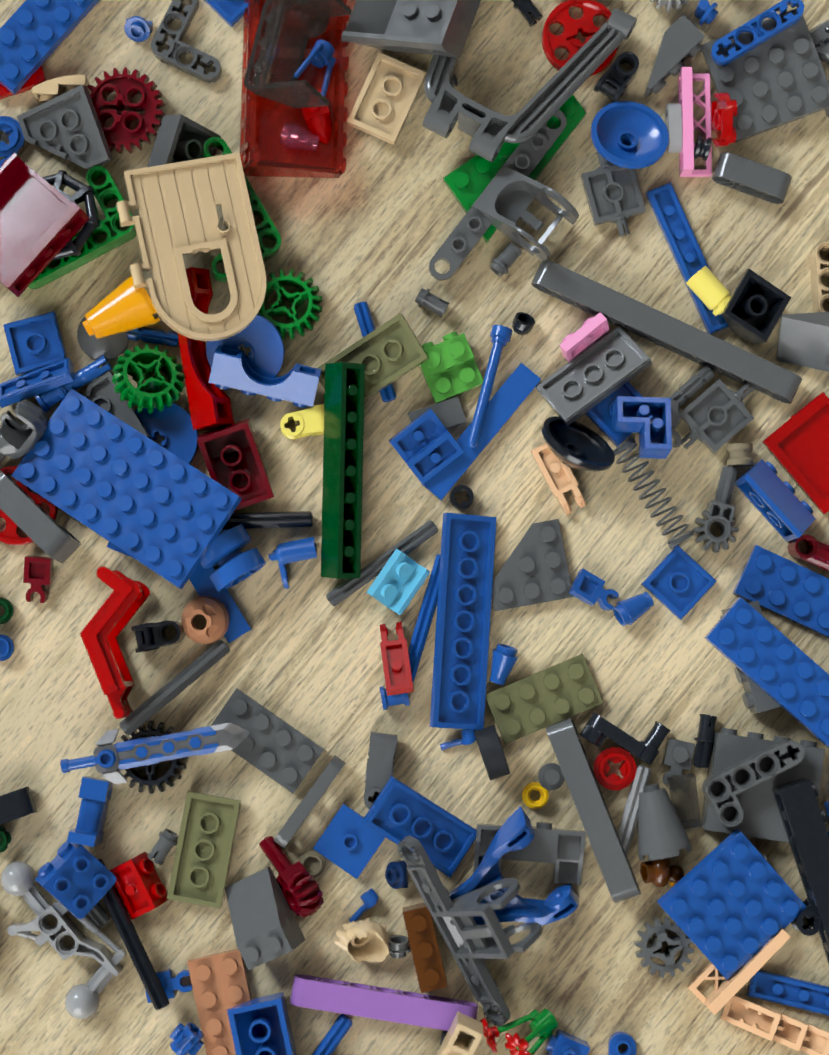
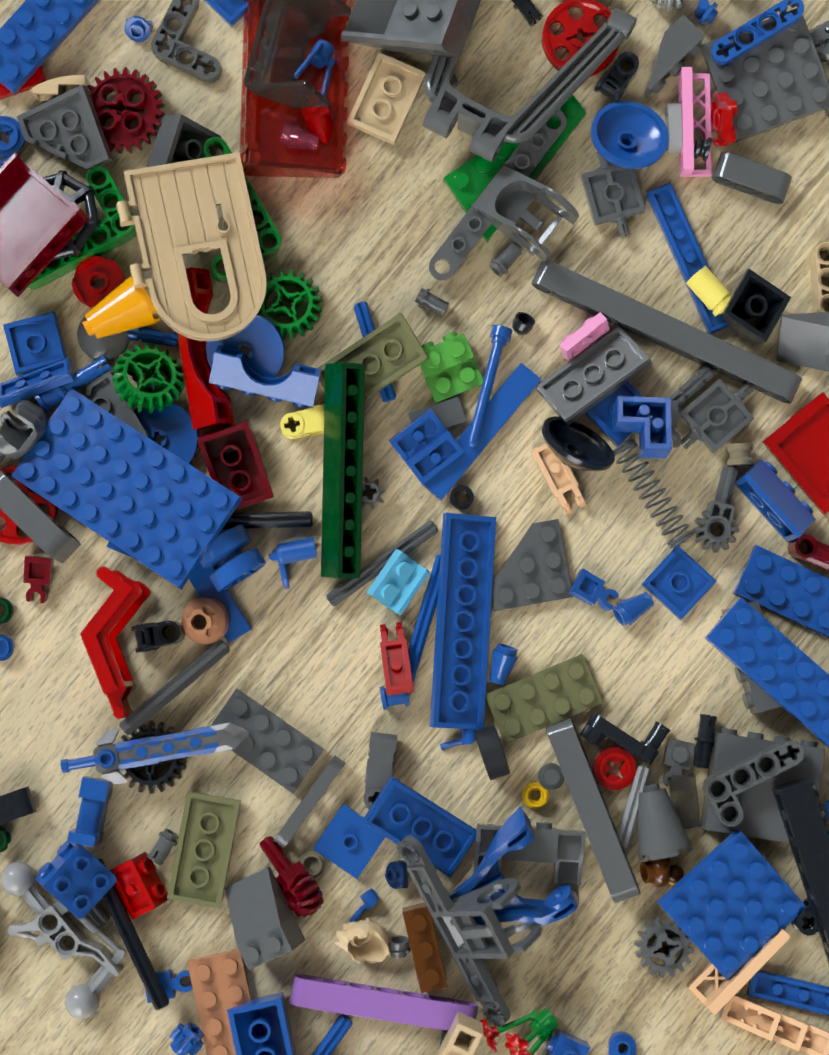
(84, 279): none -> red plate
(375, 496): none -> dark grey gear

